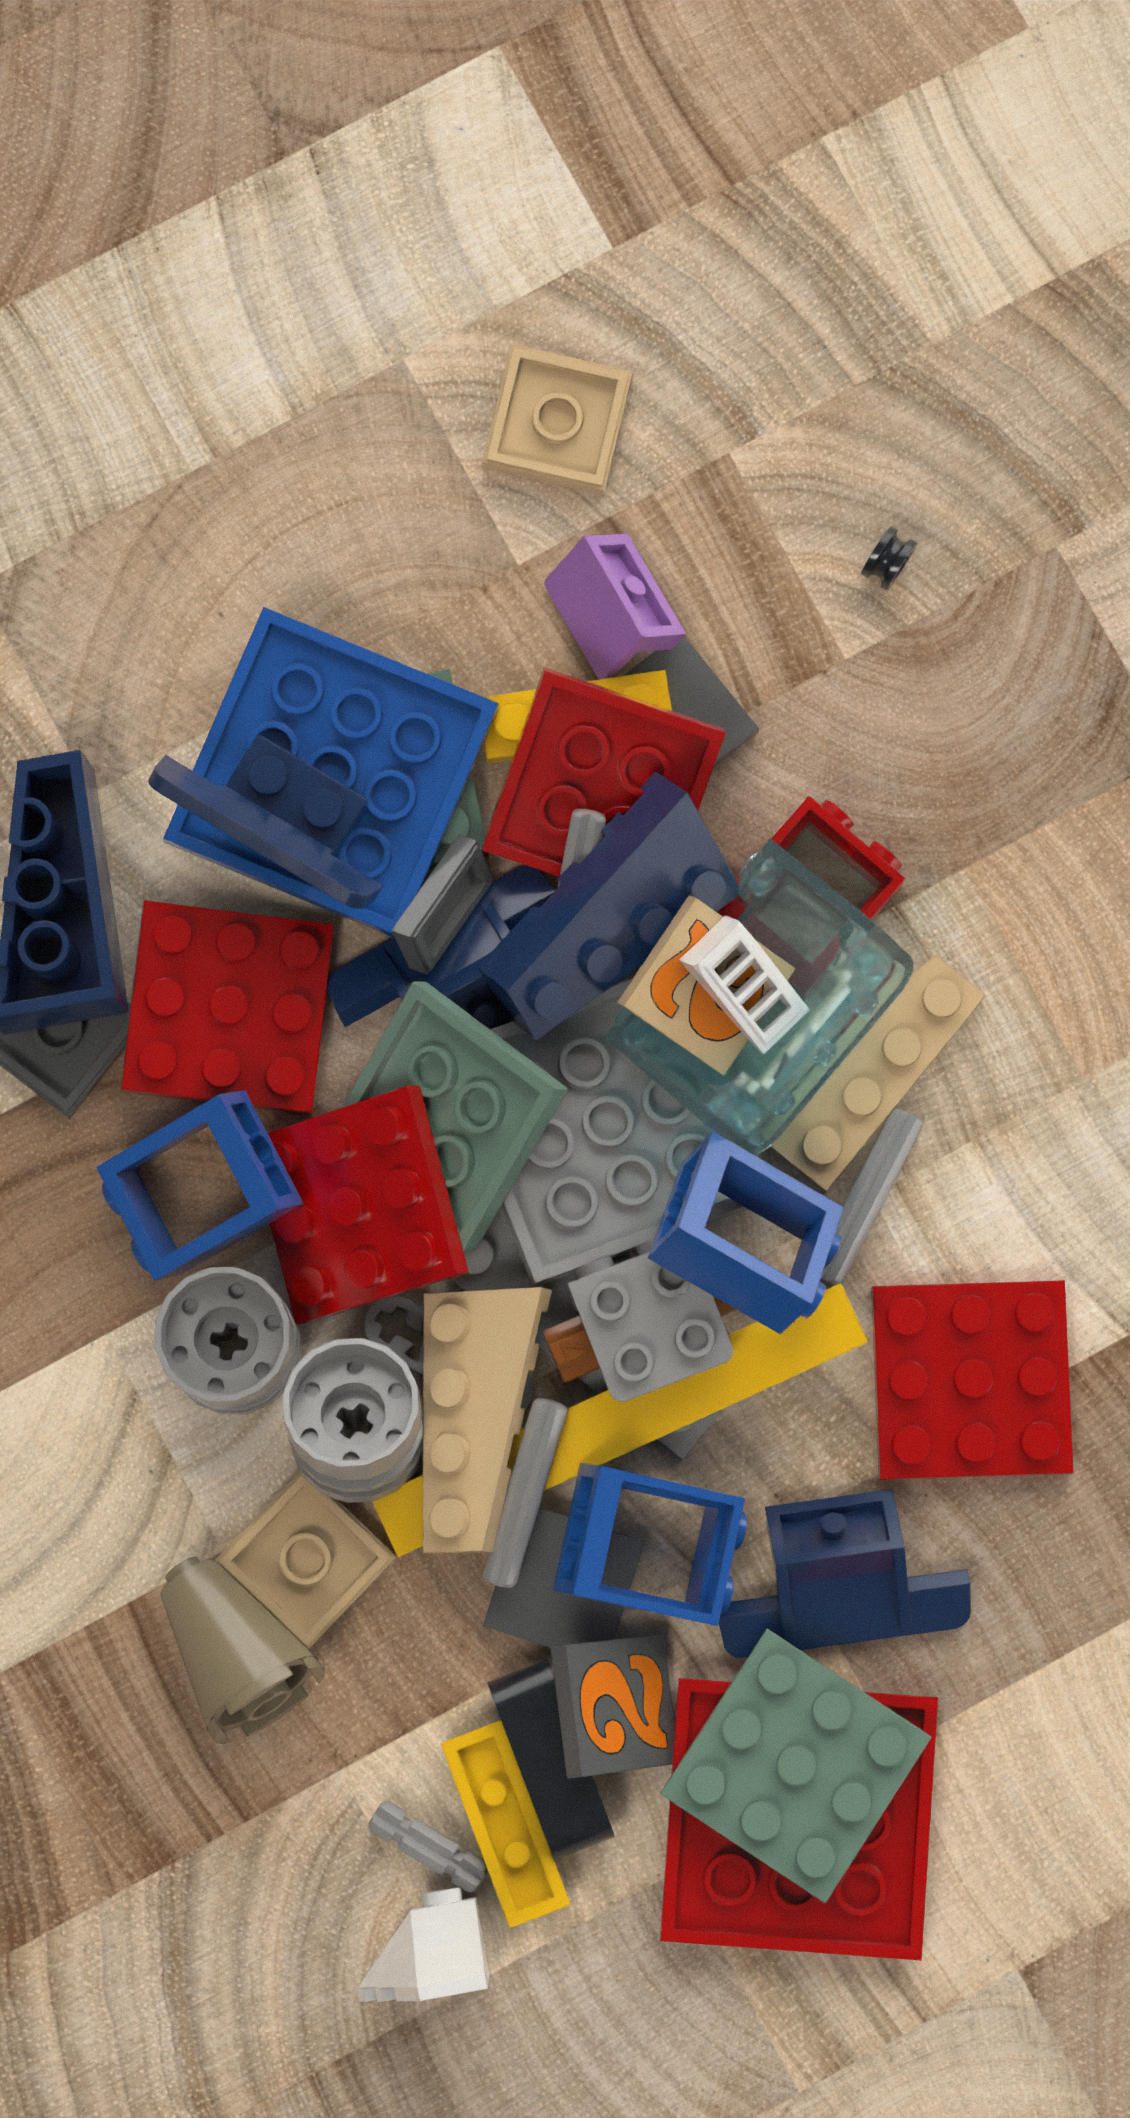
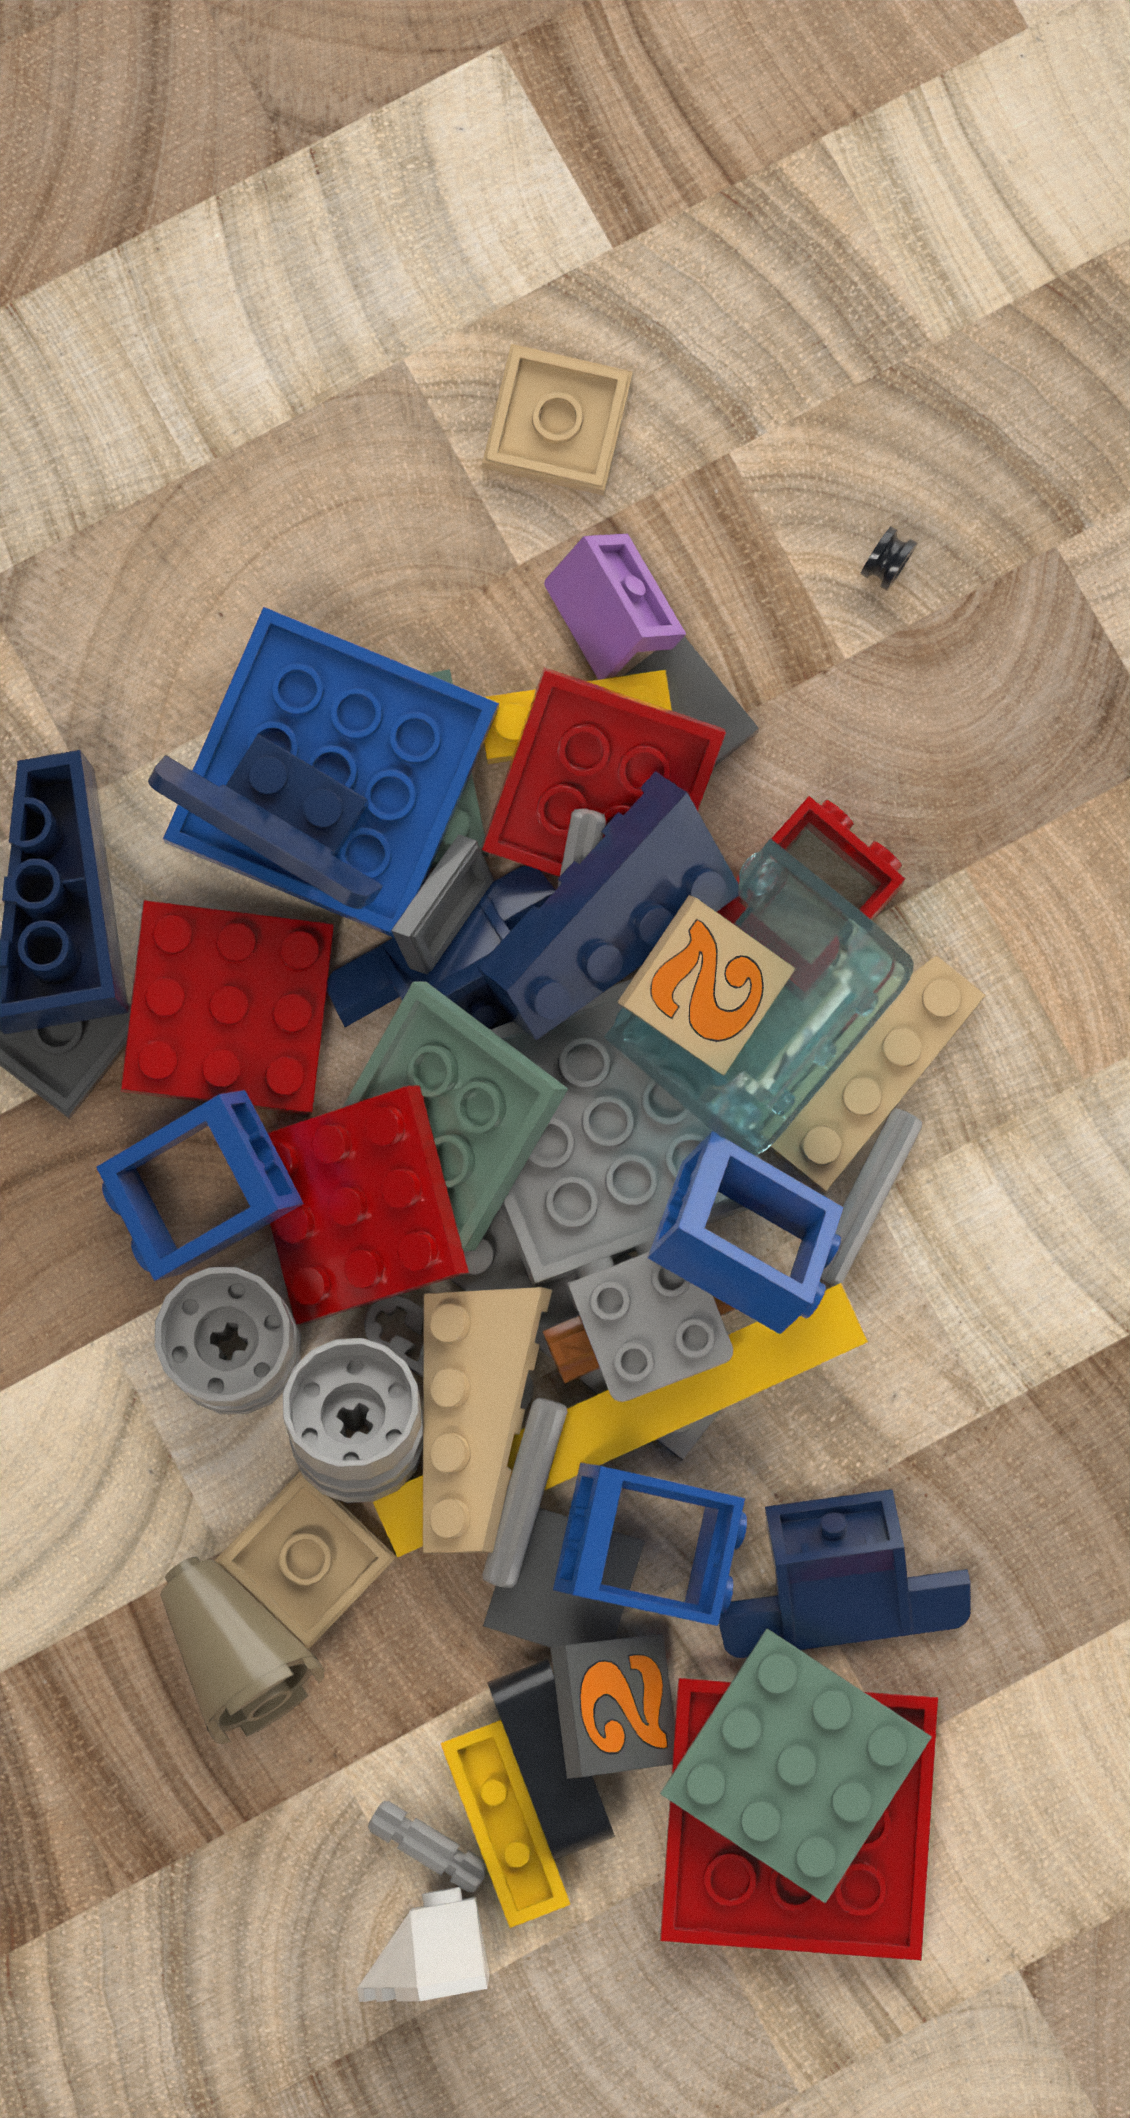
(717, 946): white slope -> none
(972, 1380): red plate -> none

